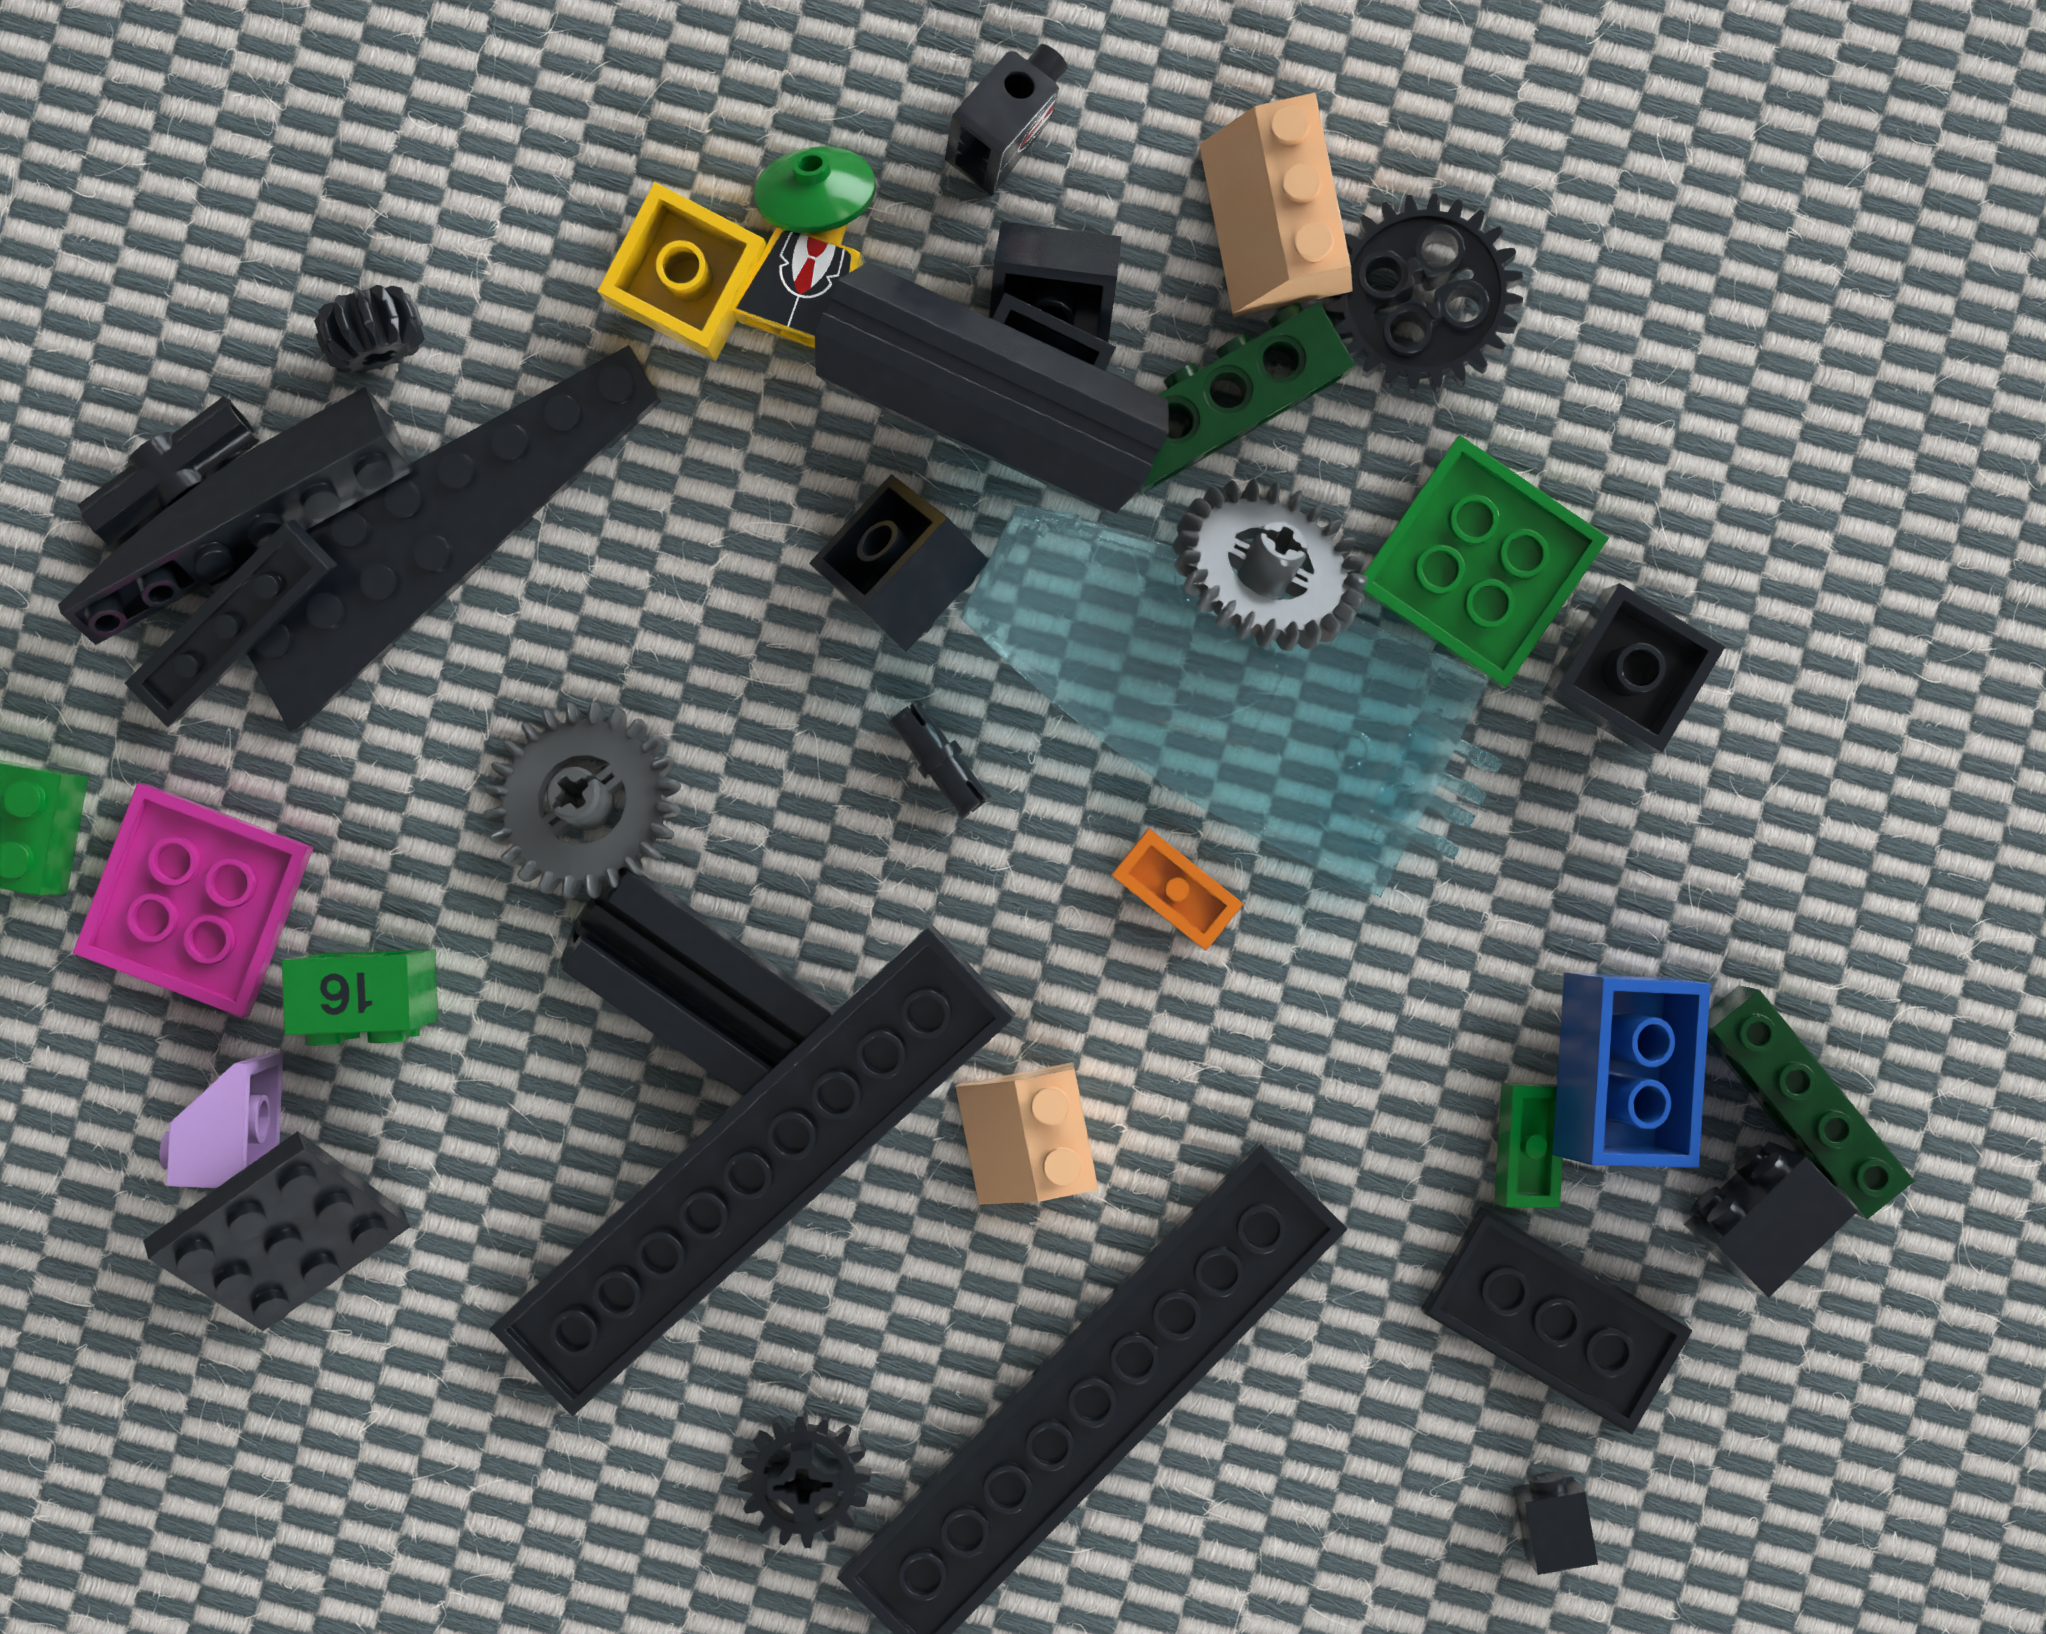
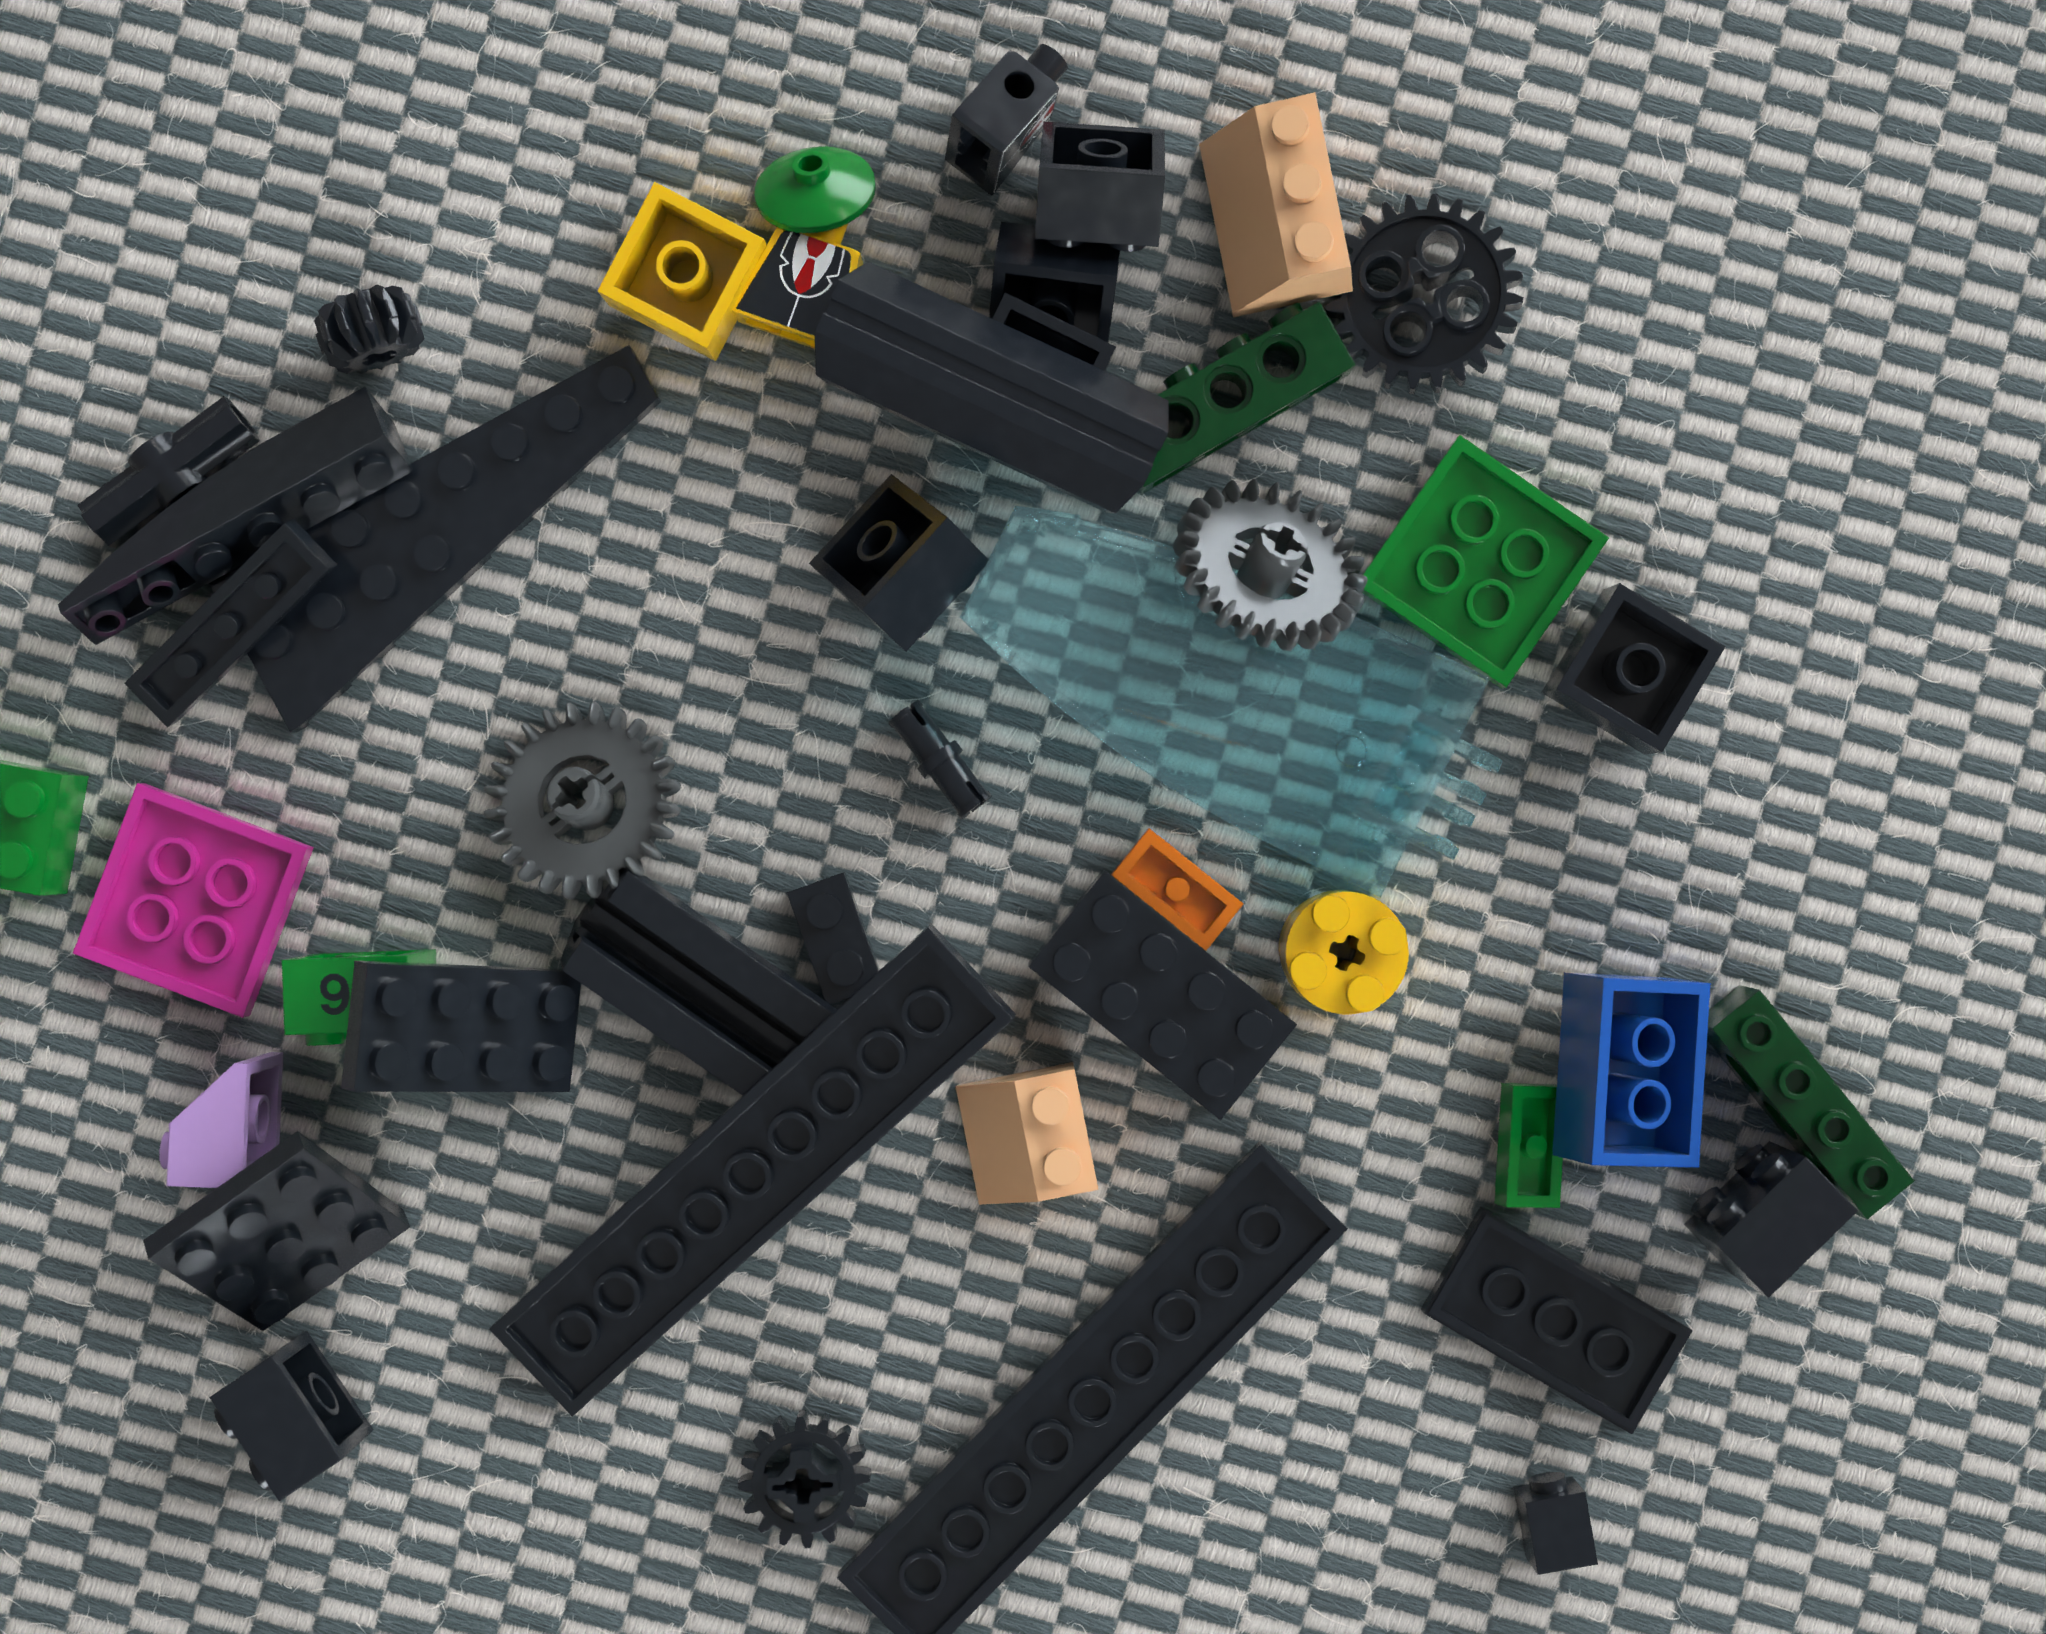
(290, 1416): none -> black brick
(459, 1028): none -> black plate
(834, 936): none -> black plate
(1100, 185): none -> black brick
(1161, 994): none -> black brick
(1355, 984): none -> yellow brick

